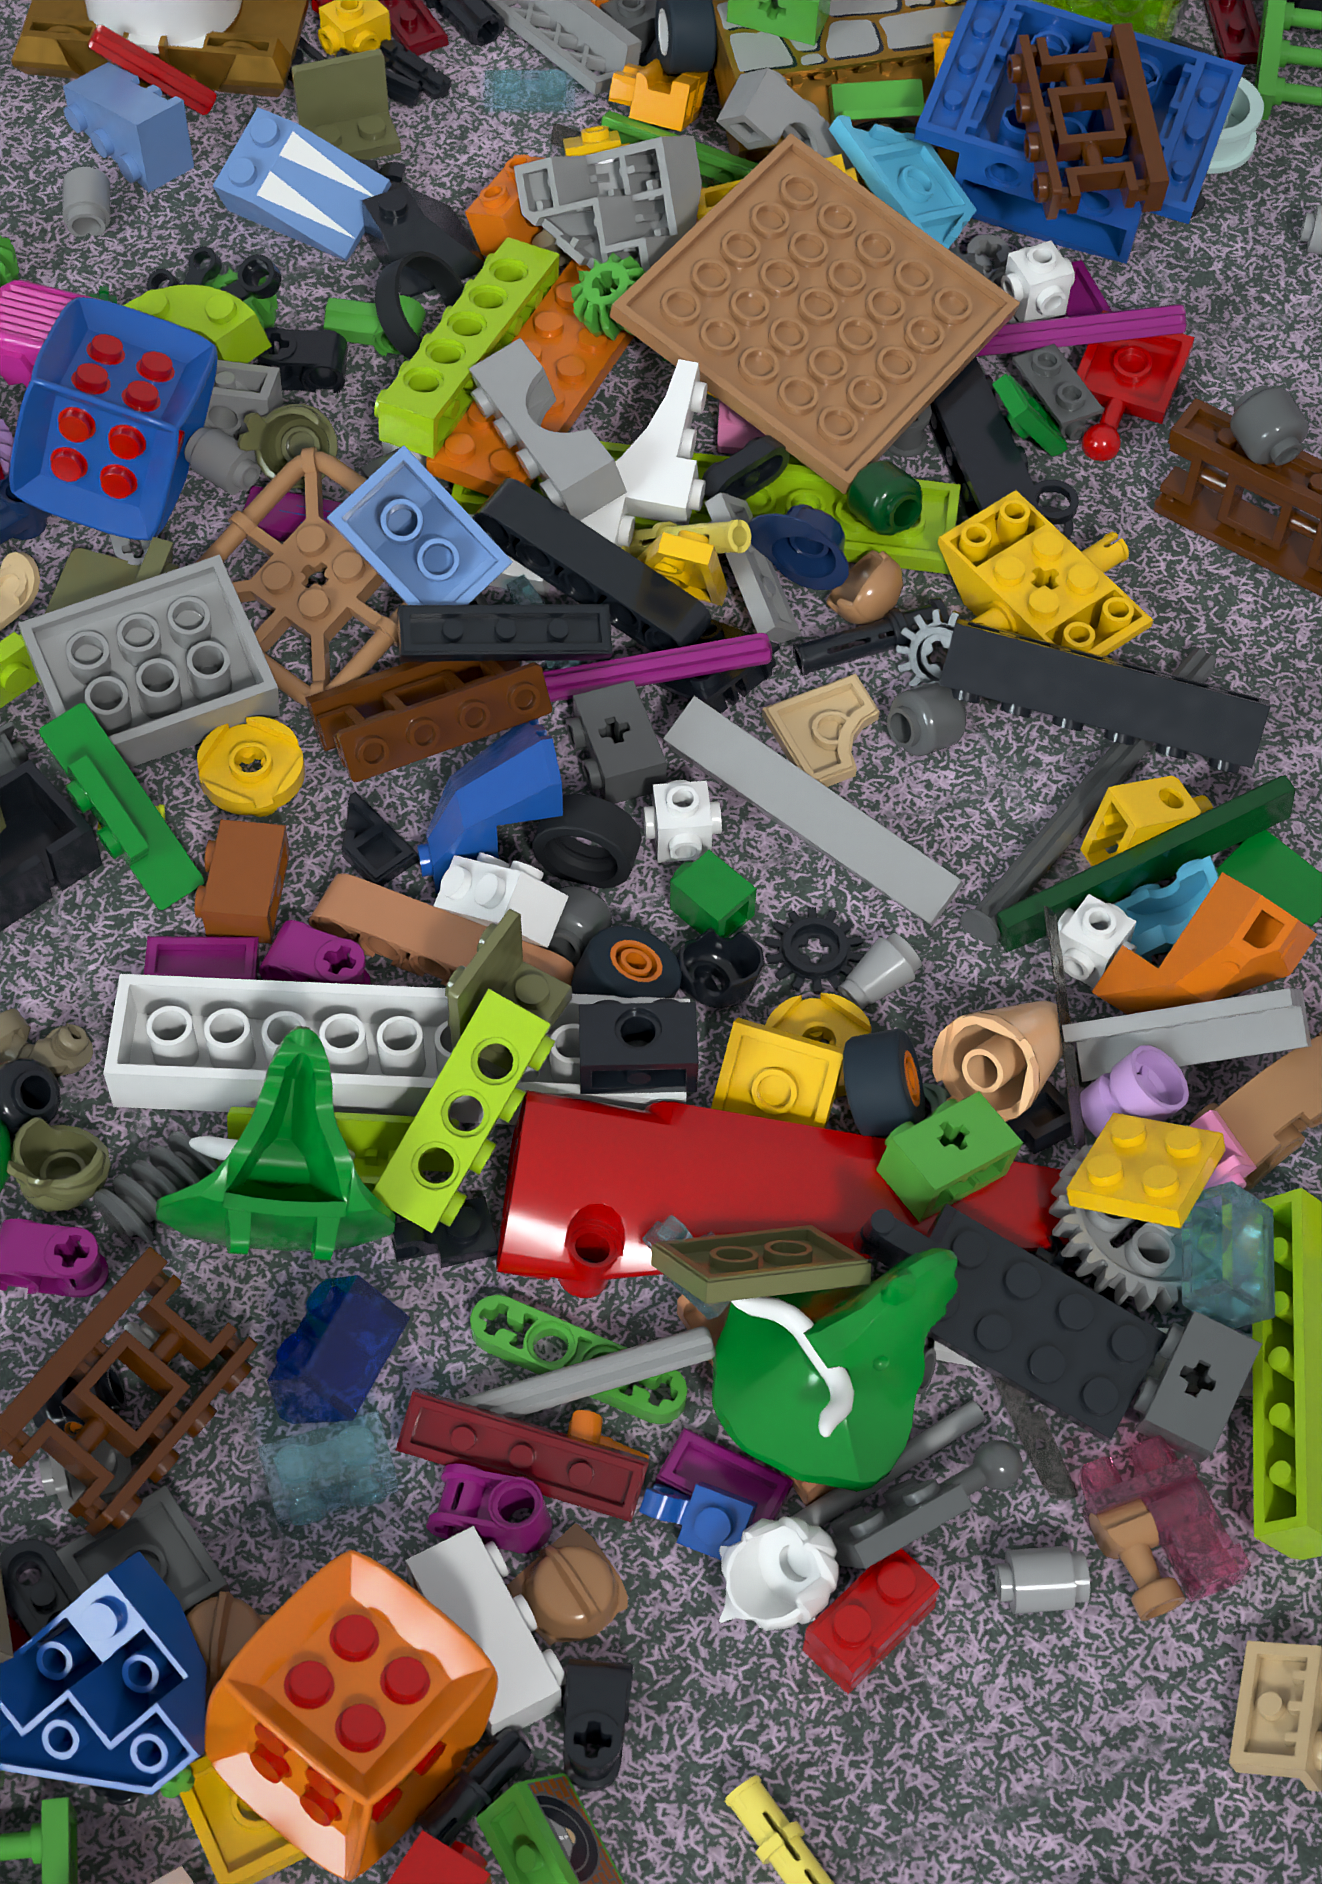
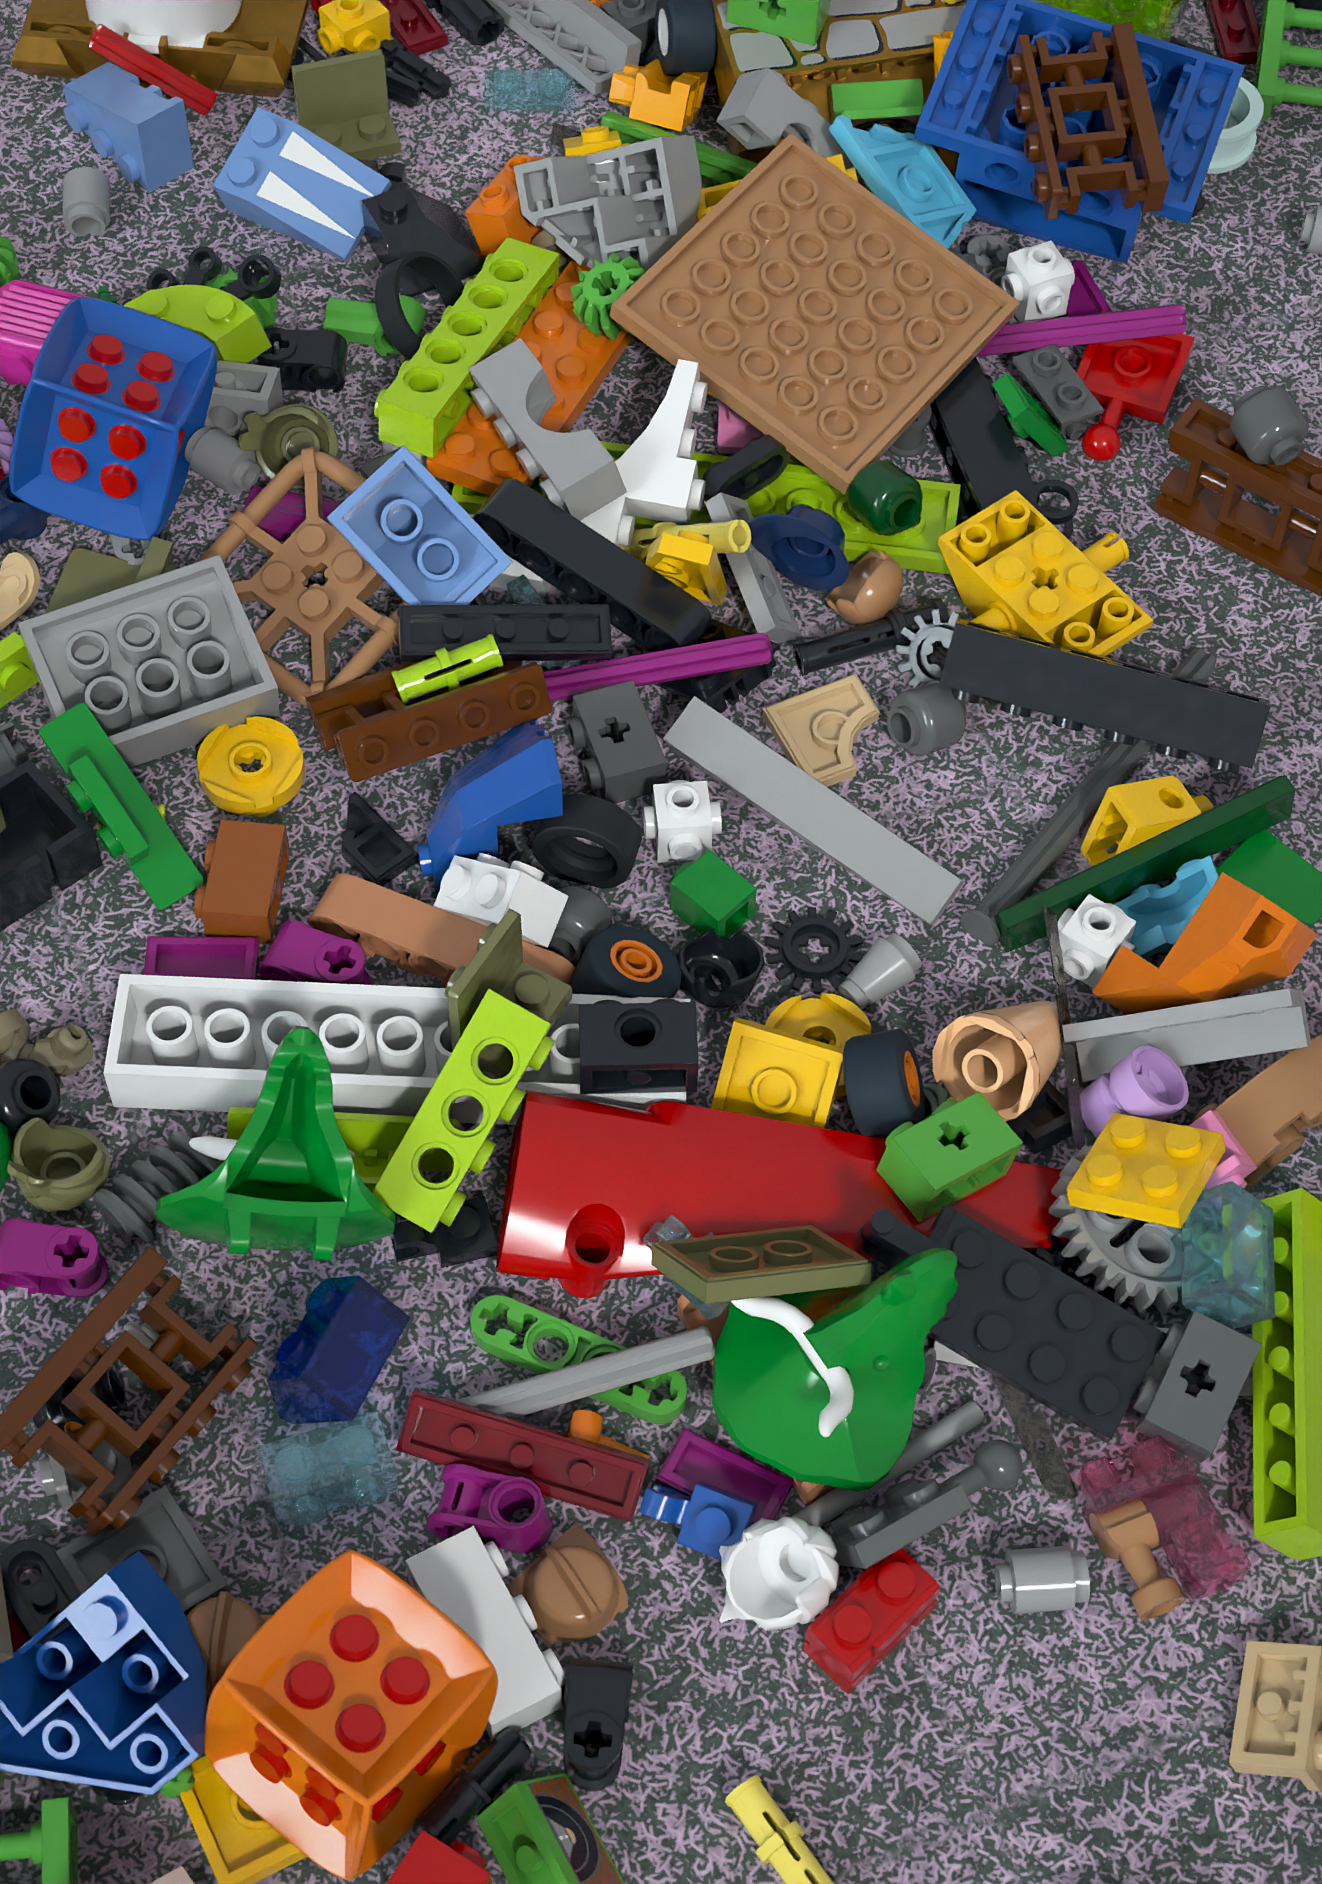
(482, 655): none -> lime pin

